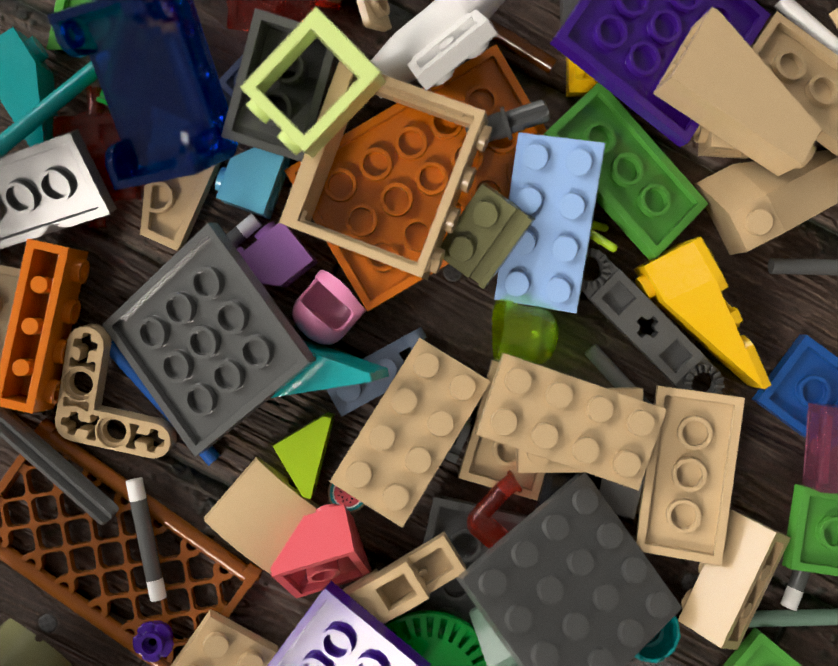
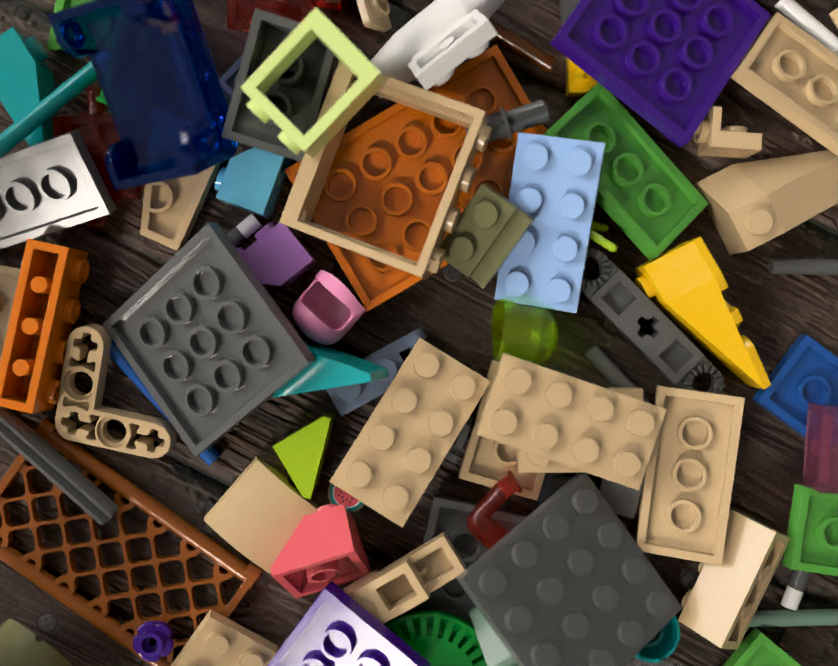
(146, 539): dark grey bar -> none
(738, 97): tan slope -> none

